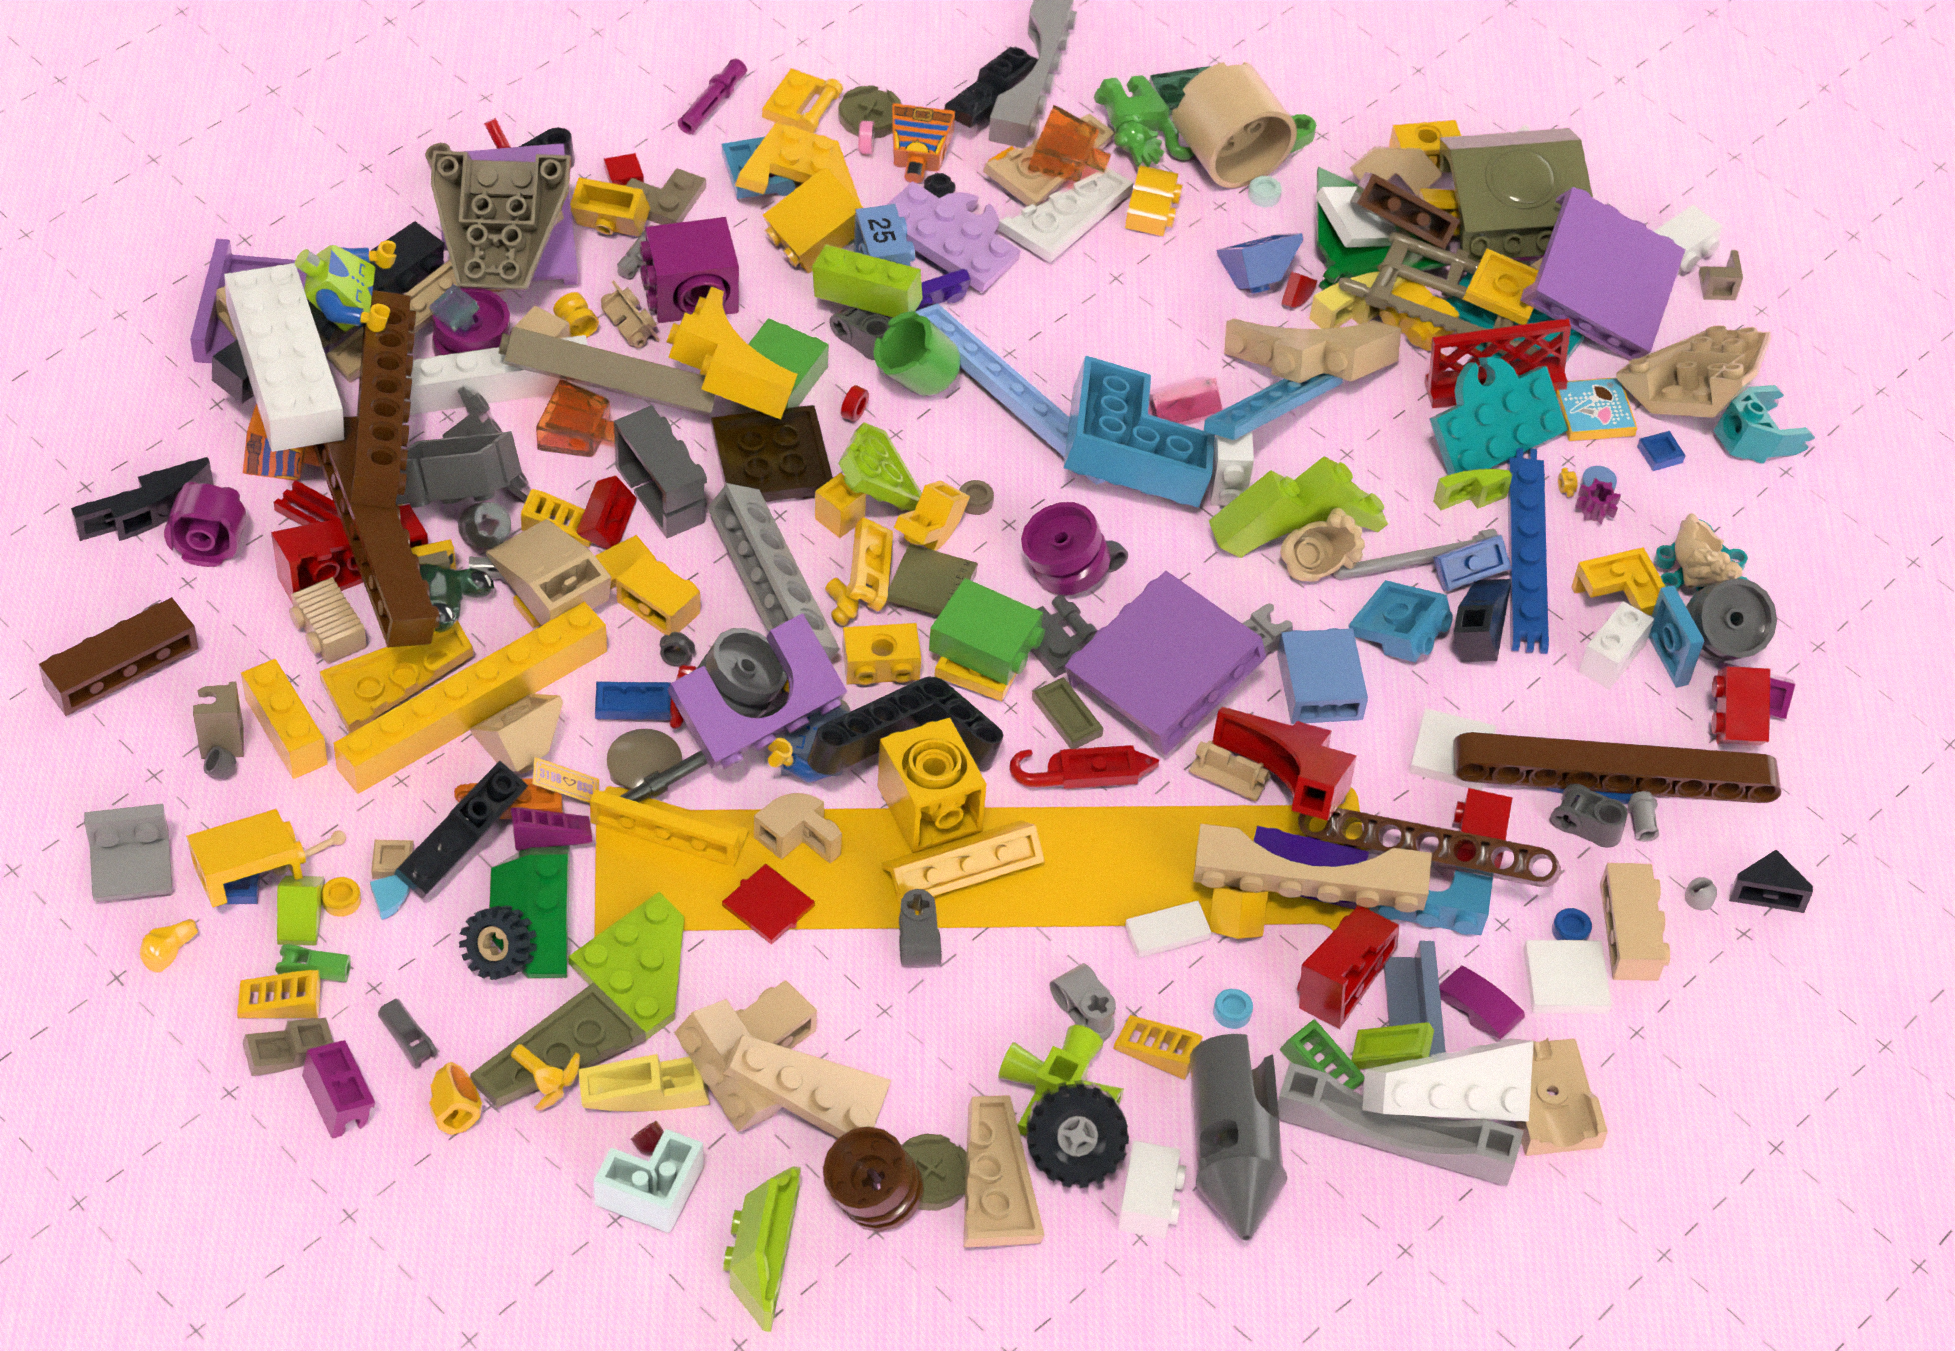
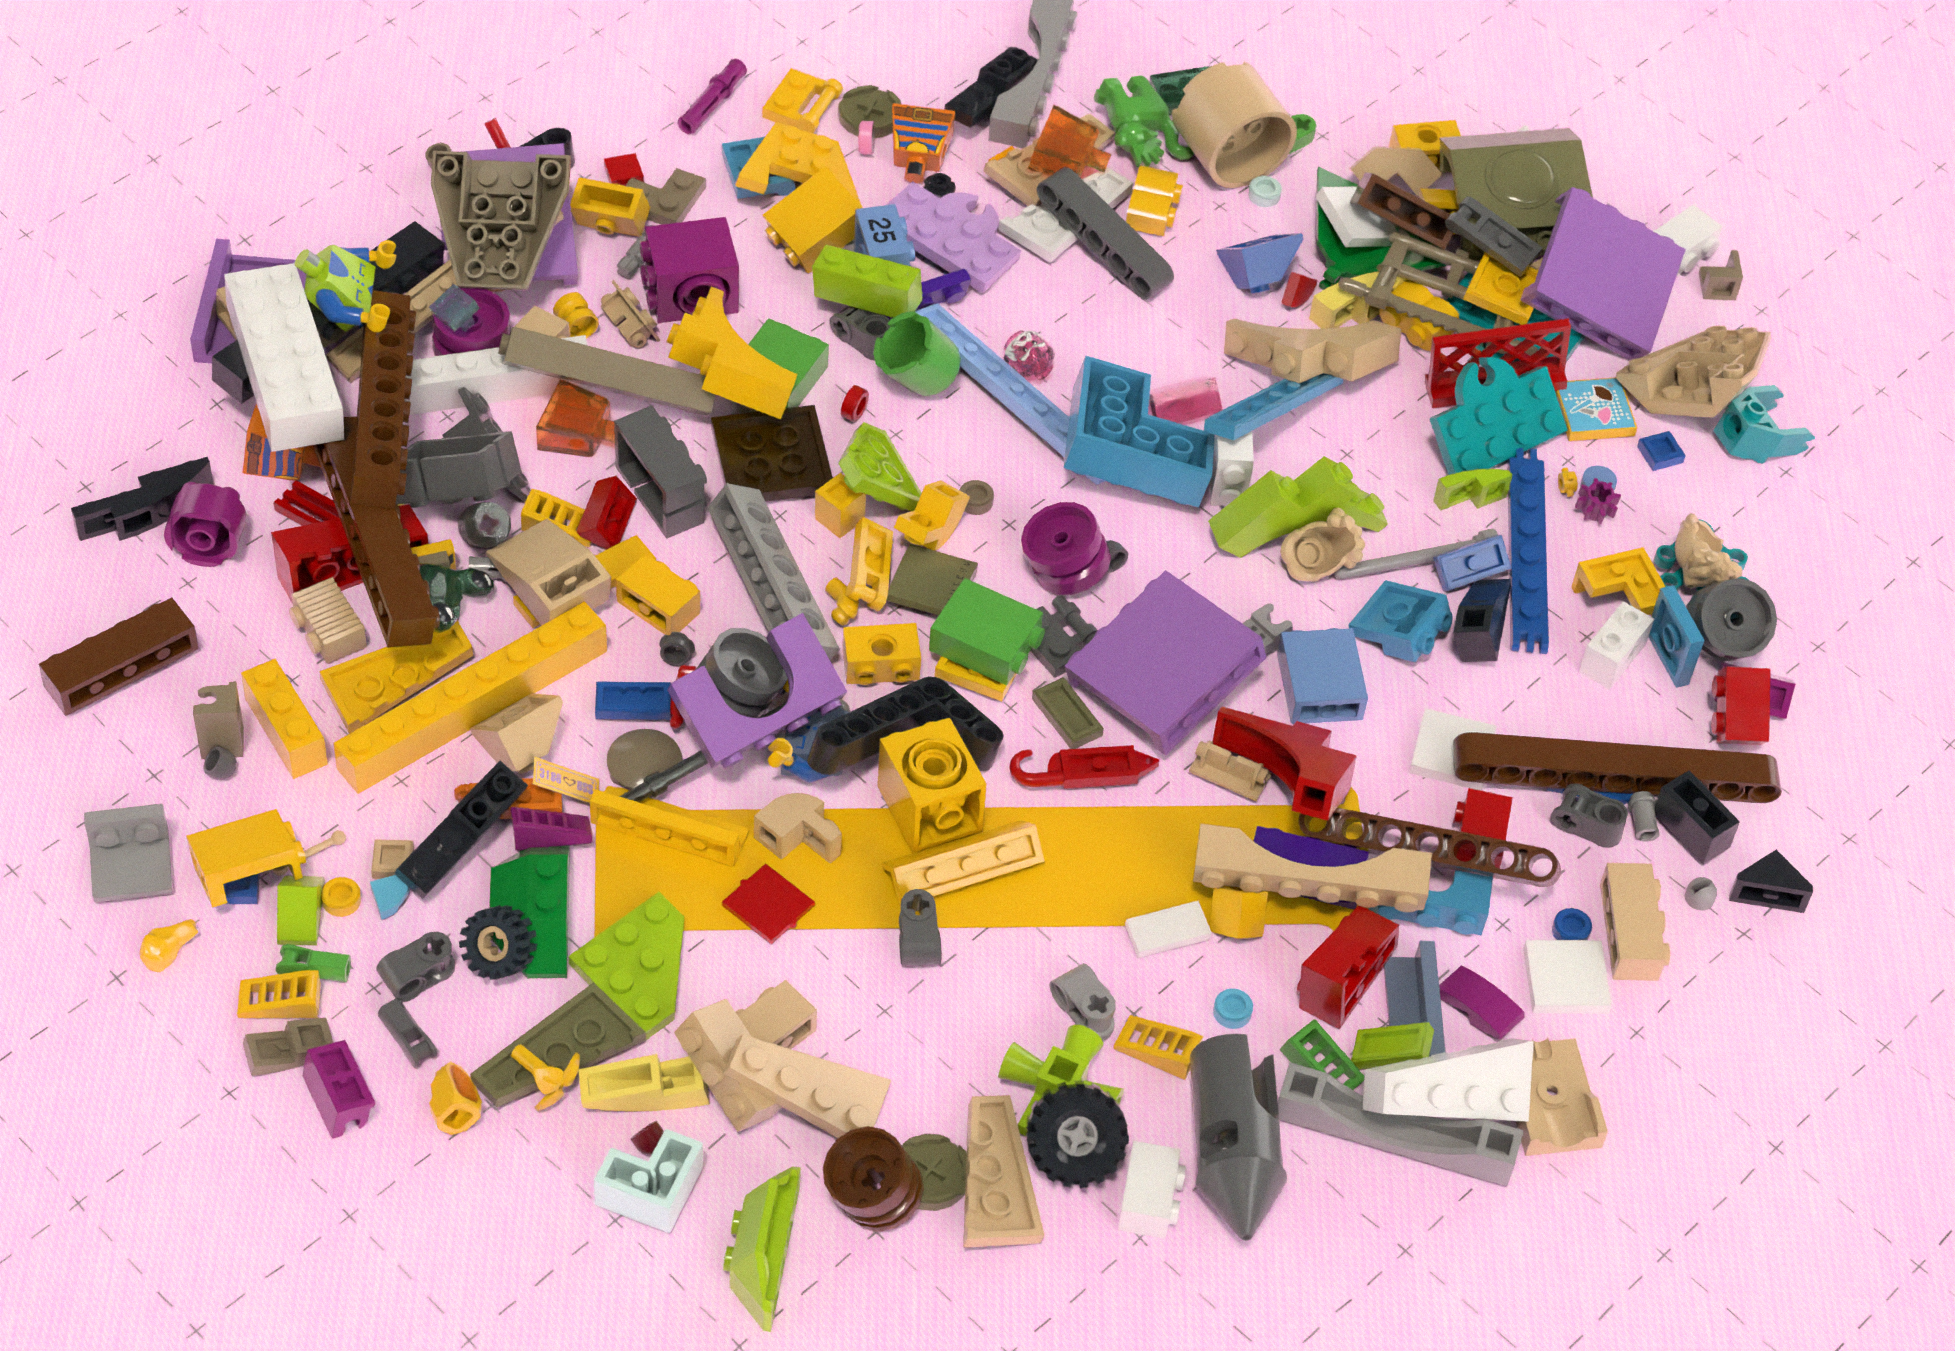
(415, 968): none -> dark grey piece
(1029, 355): none -> clear pink head
(1105, 233): none -> dark grey beam
(1494, 236): none -> dark grey plate
(1696, 817): none -> black brick

